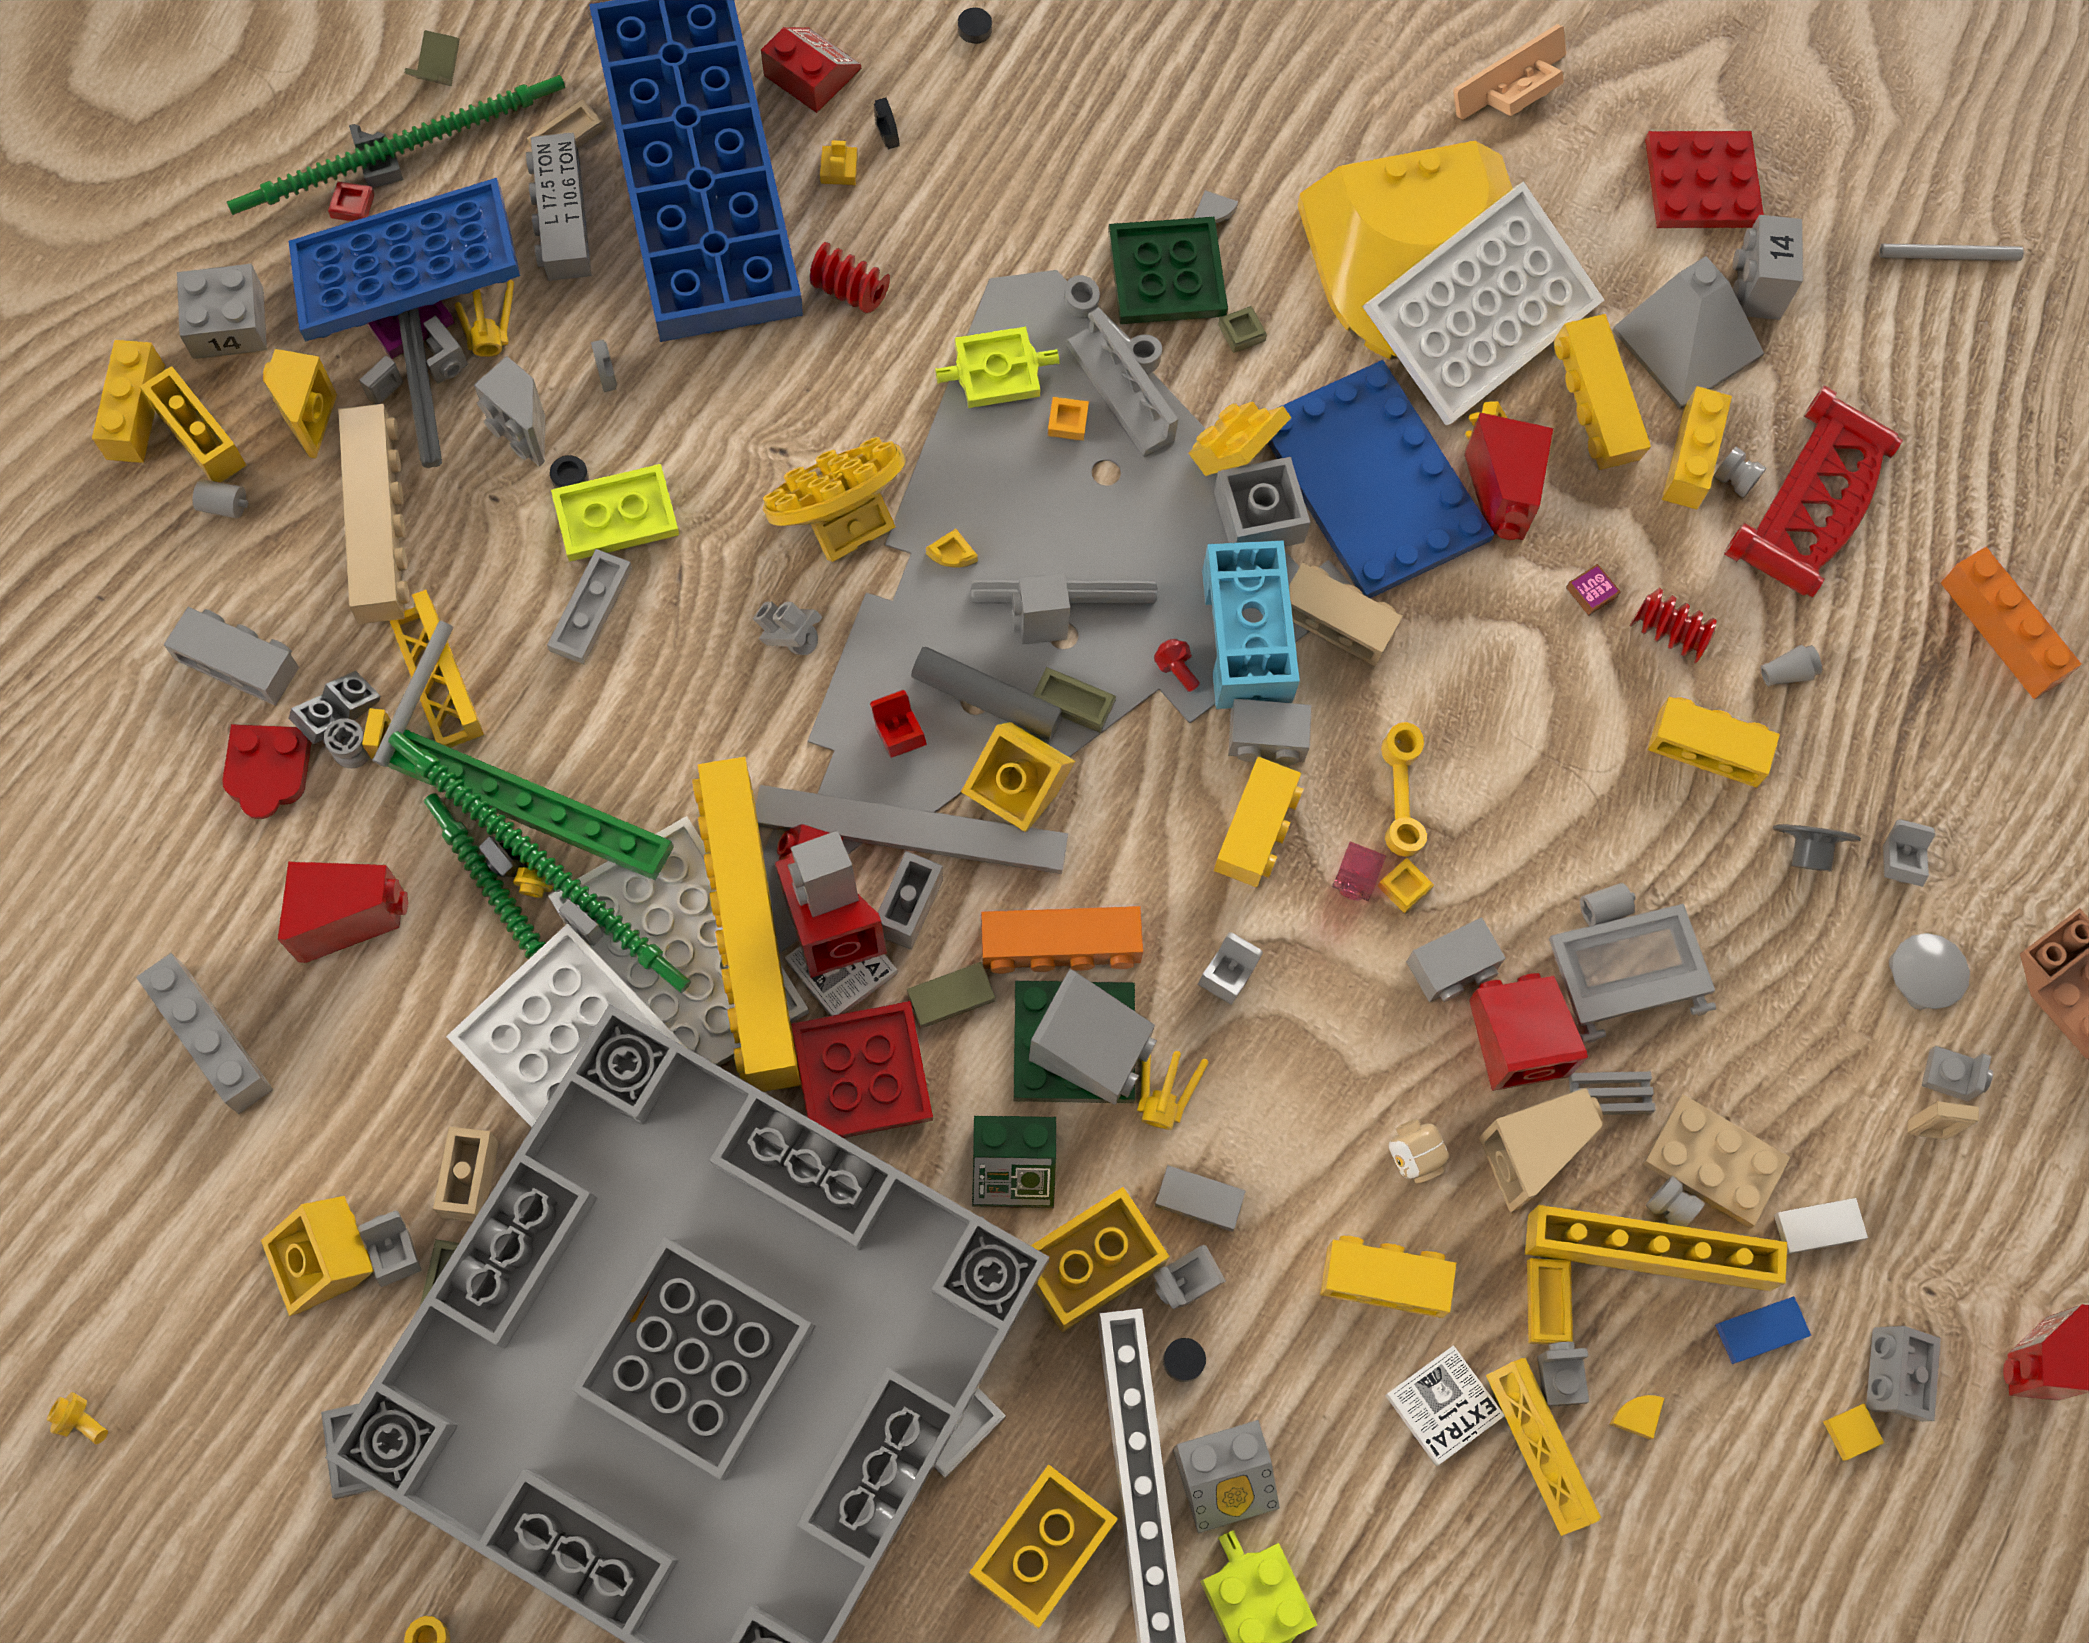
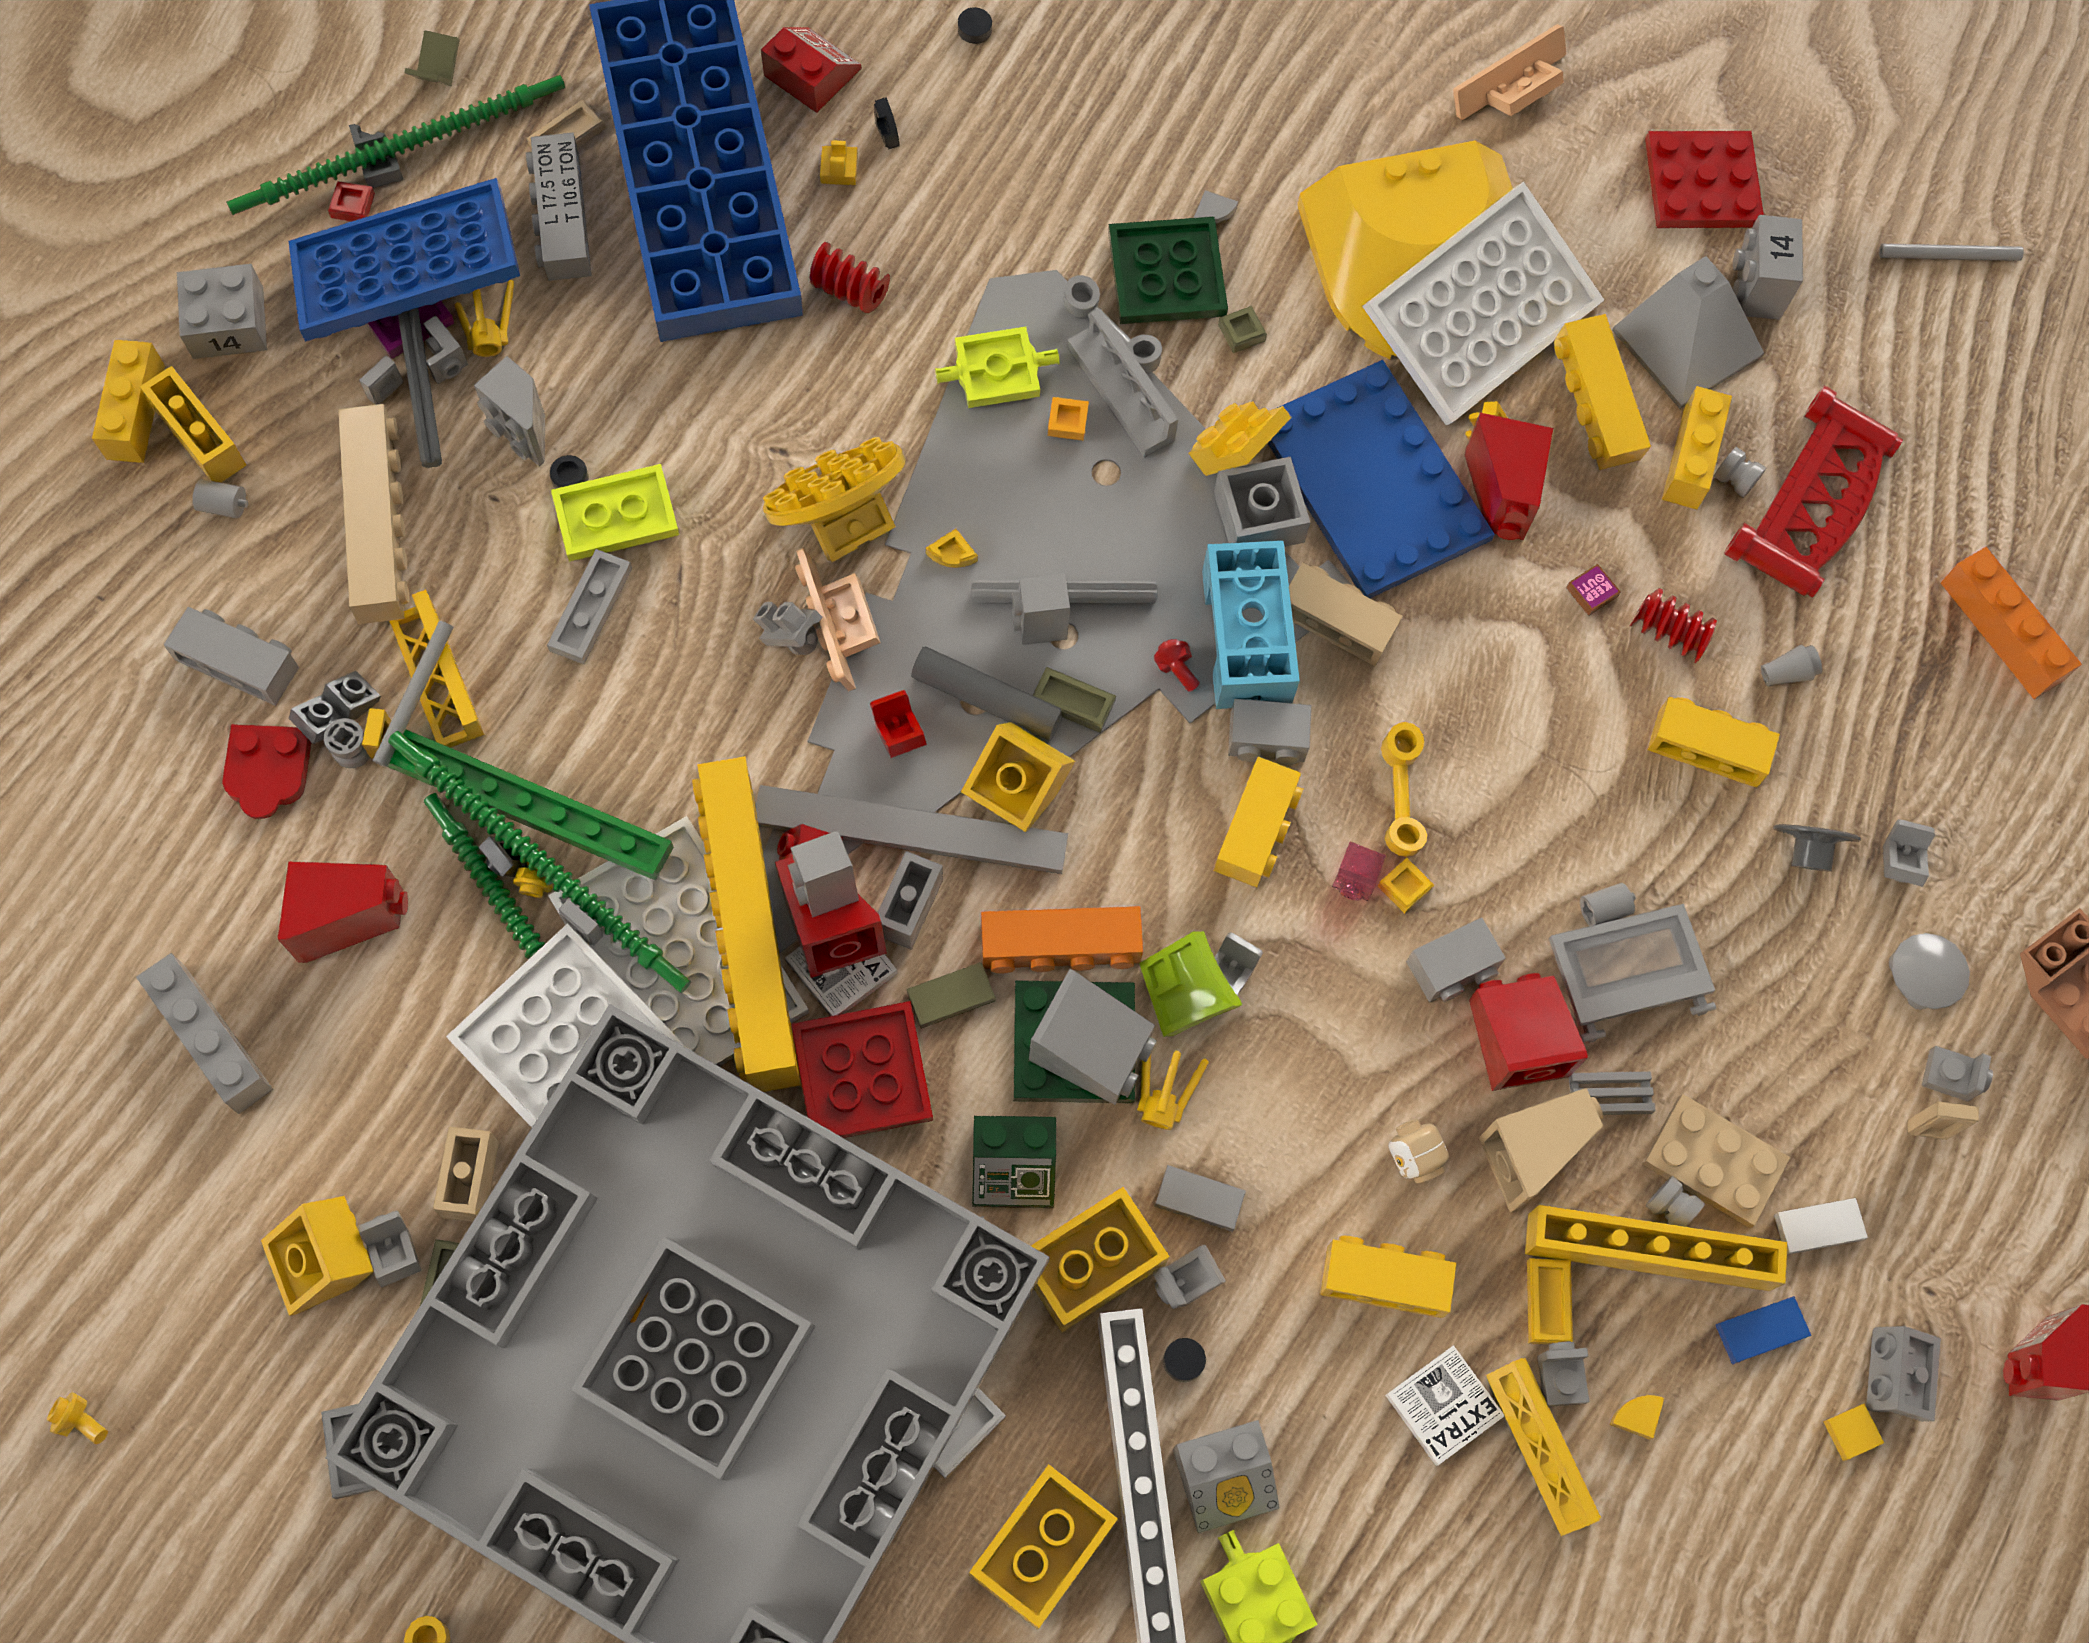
(302, 395): yellow slope -> none
(604, 365): light grey tile -> none
(845, 620): none -> light nougat bracket
(1187, 984): none -> lime plate

